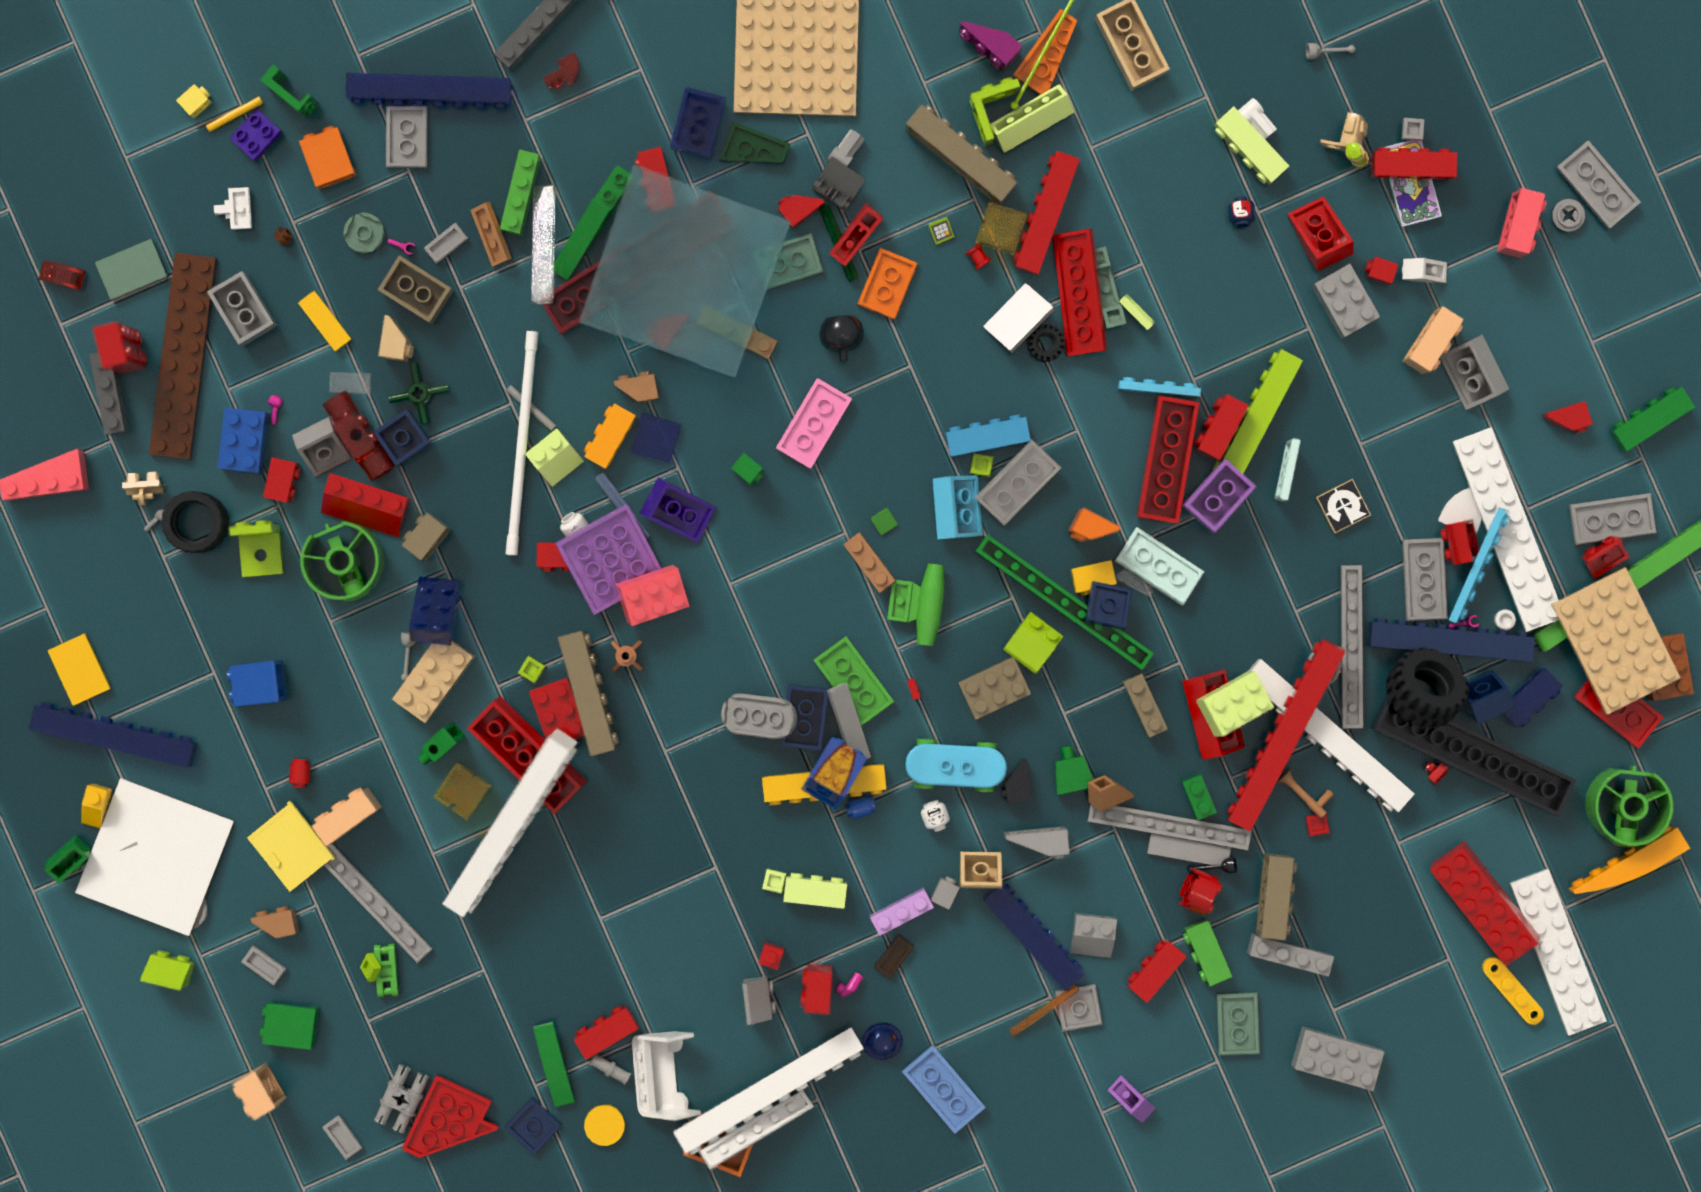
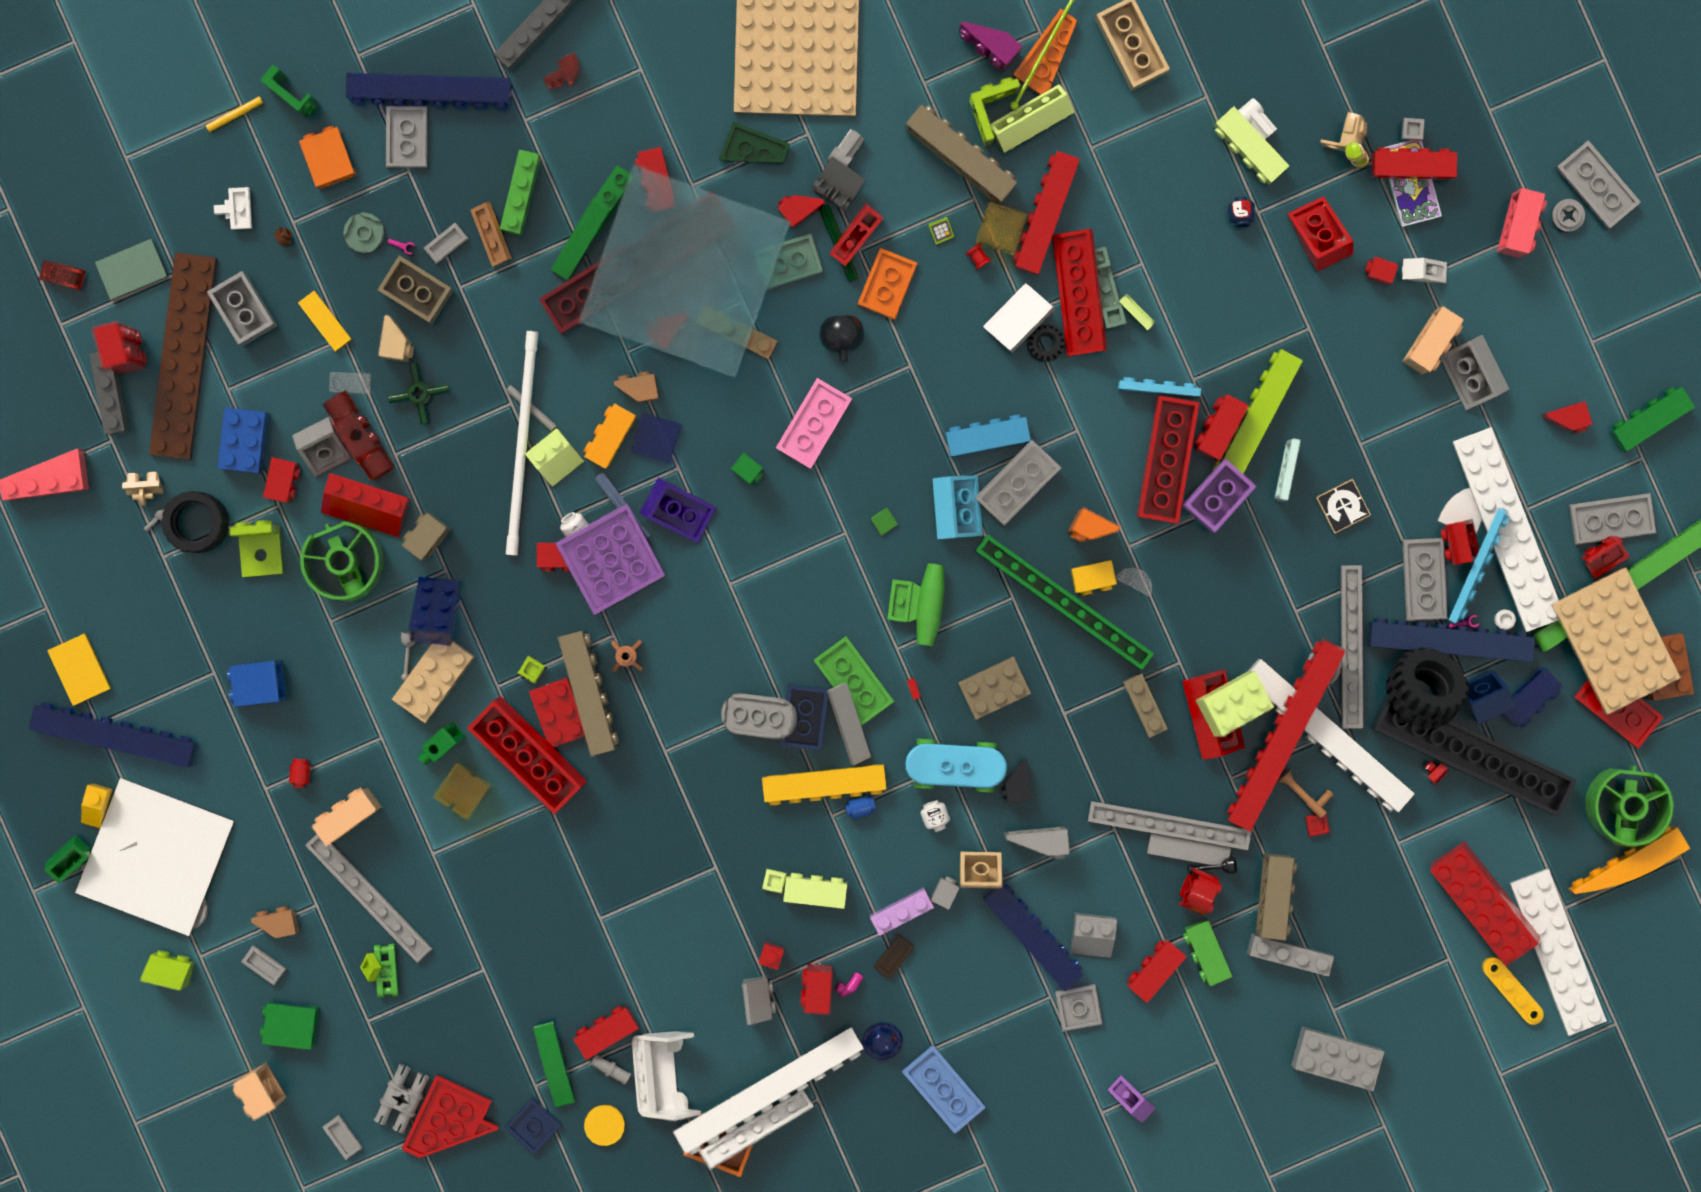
(194, 100): light yellow brick -> none
(256, 135): dark purple hinge -> none
(276, 402): dark pink hand -> none
(290, 846): light yellow piece -> none
(402, 437): dark blue brick -> none
(513, 818): white brick -> none
(543, 244): clear tile -> none
(652, 595): coral brick -> none
(698, 123): clear blue brick -> none
(834, 773): slope -> none
(870, 562): medium nougat plate -> none
(981, 465): lime tile -> none
(1033, 642): lime slope -> none
(1044, 1010): clear orange piece -> none
(1071, 772): green torso -> none
(1107, 793): medium nougat slope -> none
(1108, 605): dark blue tile -> none
(1159, 566): light aqua tile -> none
(1198, 796): green brick -> none
(1237, 1023): sand green tile -> none
(1314, 50): light grey hinge -> none
(1345, 301): light grey brick -> none

